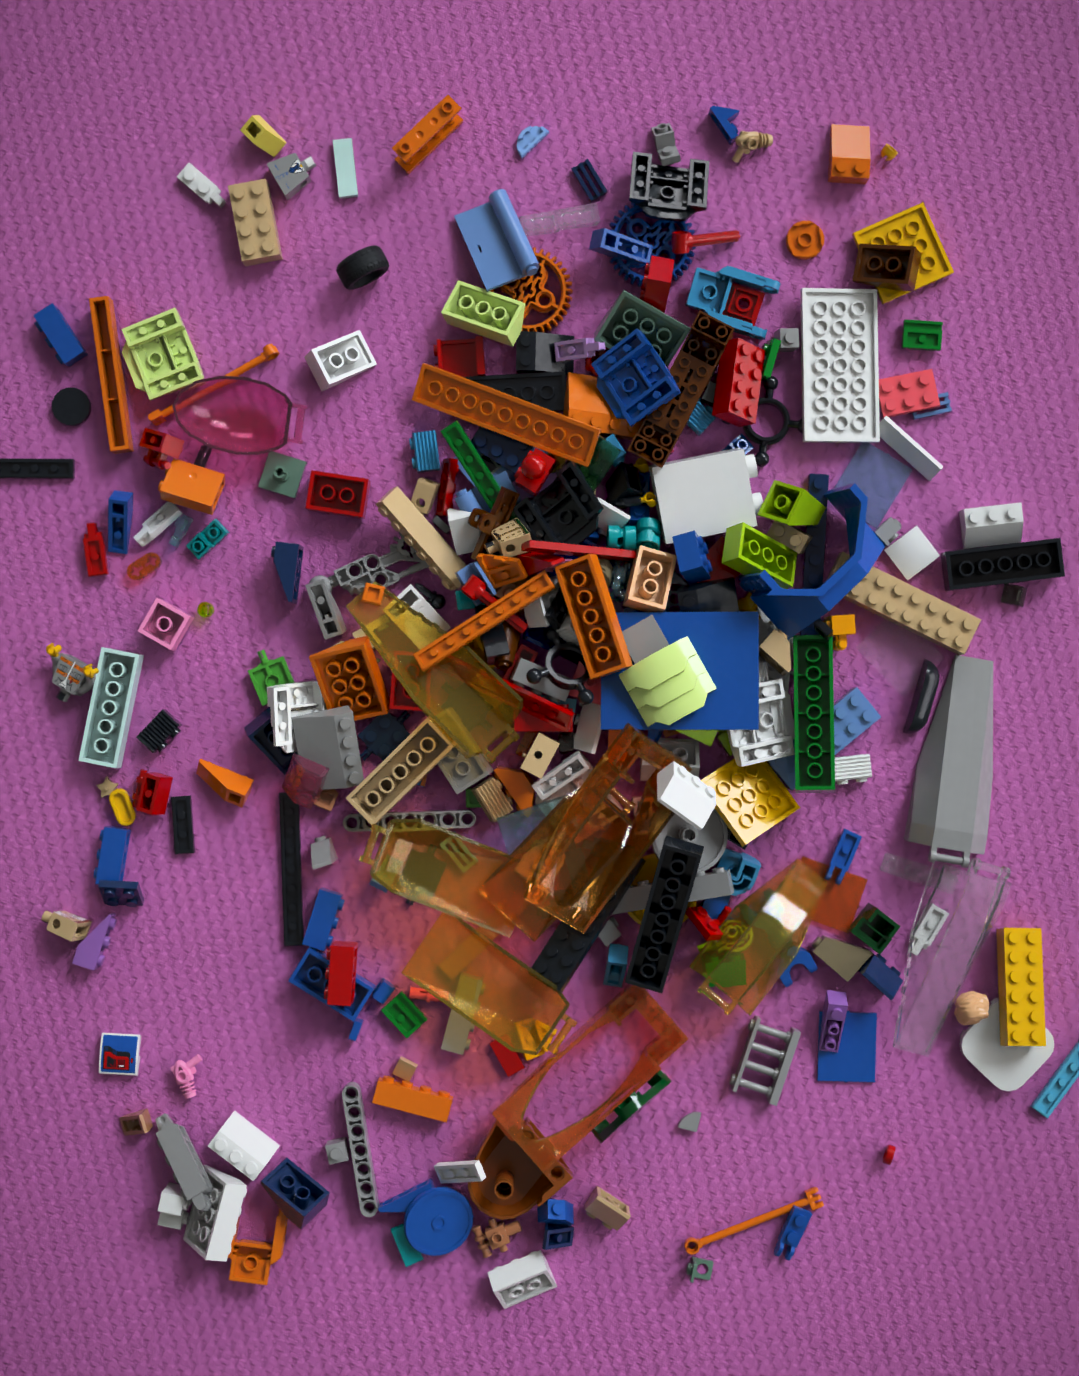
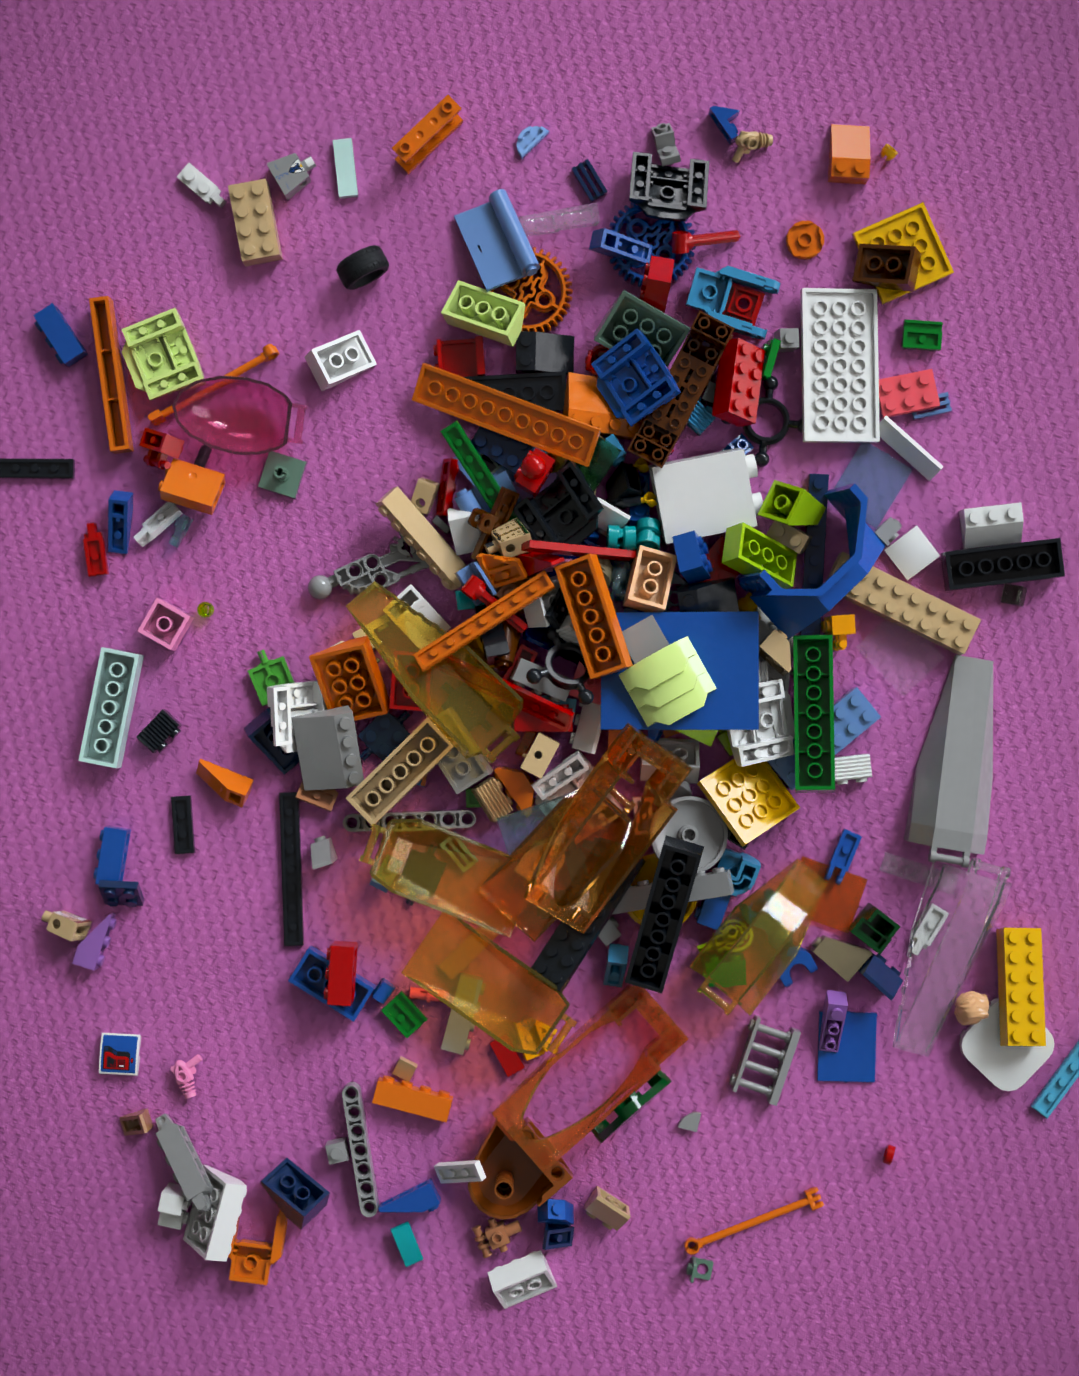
(70, 673): torso -> none
(71, 406): black tile -> none
(107, 787): tan piece -> none
(122, 807): yellow tile -> none
(146, 569): clear orange beam -> none
(152, 792): red brick -> none
(207, 539): teal slope -> none
(243, 1145): white slope -> none
(263, 135): light yellow slope -> none
(288, 564): dark blue slope -> none
(304, 781): clear pink slope -> none
(323, 919): blue brick -> none
(326, 609): light grey slope -> none
(337, 494): red brick -> none
(356, 1029): blue tile -> none
(373, 594): orange tile -> none
(425, 450): dark azure brick -> none
(437, 600): black bar -> none
(438, 1221): blue brick -> none
(566, 742): clear smoke slope -> none
(577, 349): lavender hinge -> none
(685, 795): white slope -> none
(708, 927): red plate -> none
(792, 1231): blue hinge -> none
(823, 629): black tile -> none
(922, 698): black brick -> none

